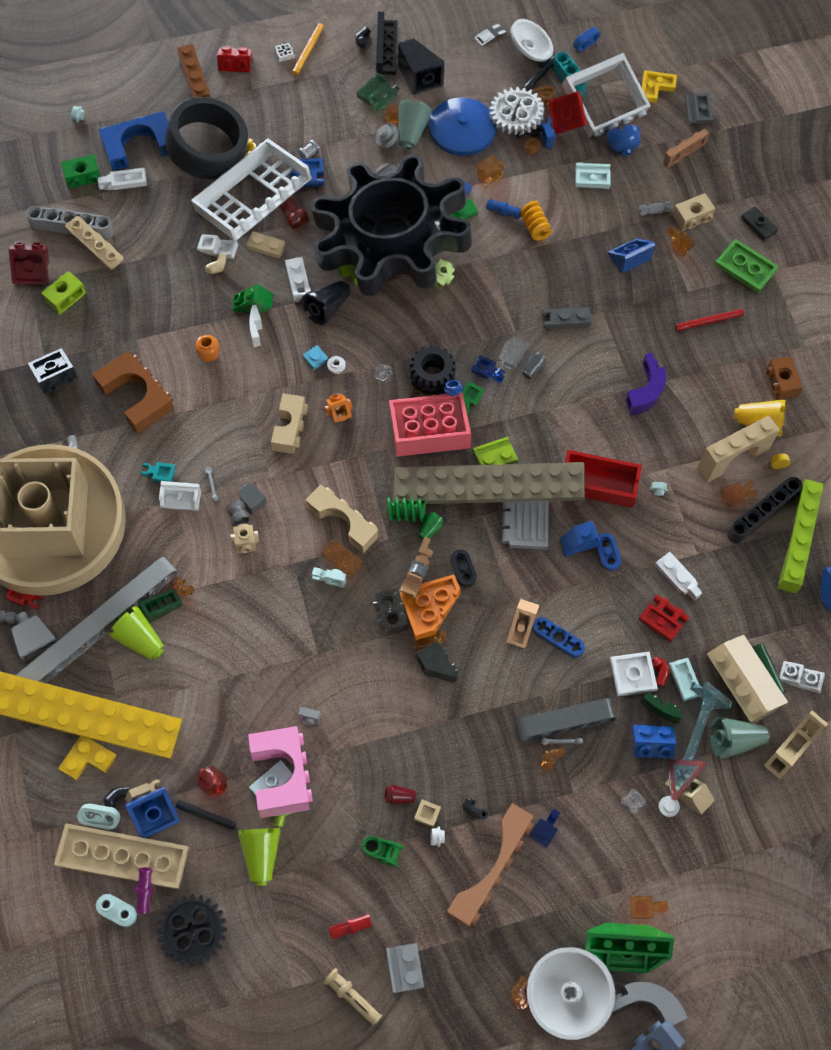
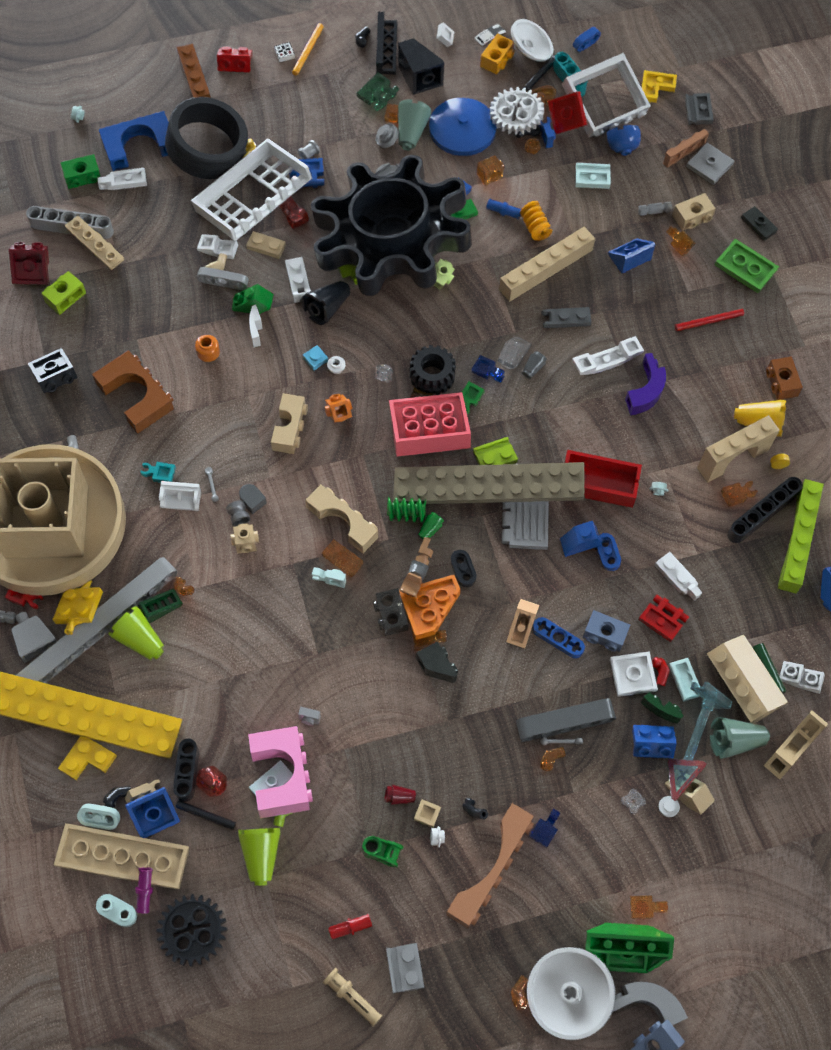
(77, 606): none -> yellow plate
(184, 760): none -> black beam
(222, 278): none -> light grey beam
(445, 34): none -> white plate
(453, 388): blue plate -> none
(497, 54): none -> light orange brick
(546, 264): none -> tan brick
(609, 358): none -> white slope
(617, 629): none -> sand blue brick
(710, 163): none -> light grey plate

